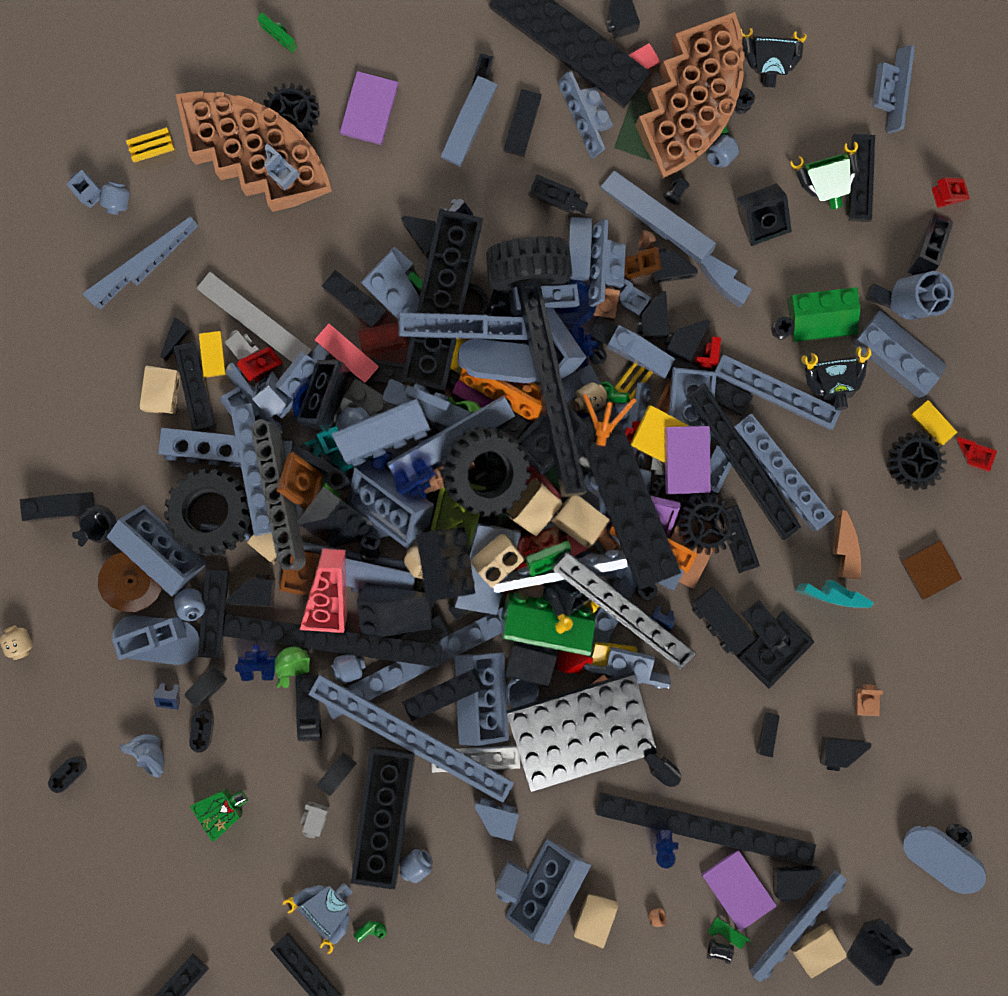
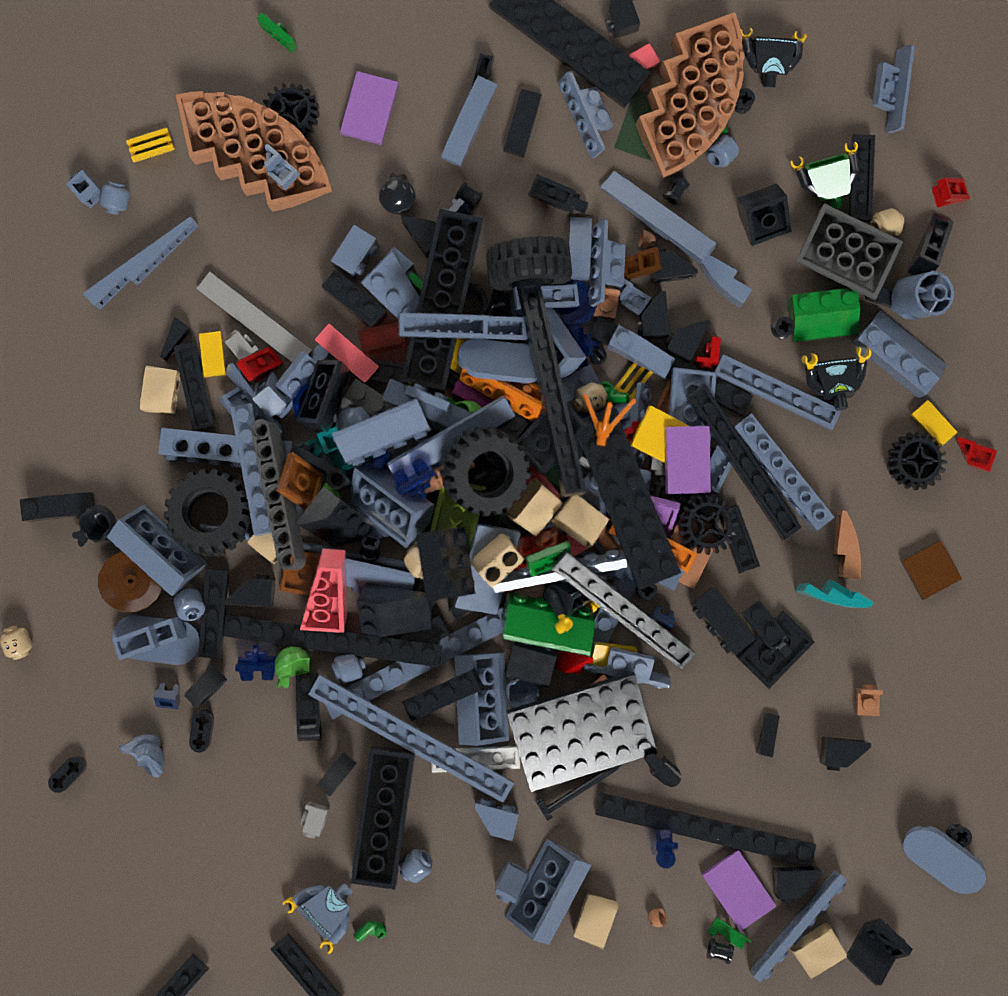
(219, 812): green torso -> none
(355, 252): none -> sand blue brick
(397, 195): none -> black hat
(469, 195): none -> black bush
(547, 810): none -> black piece
(849, 251): none -> dark grey slope
(888, 221): none -> tan head

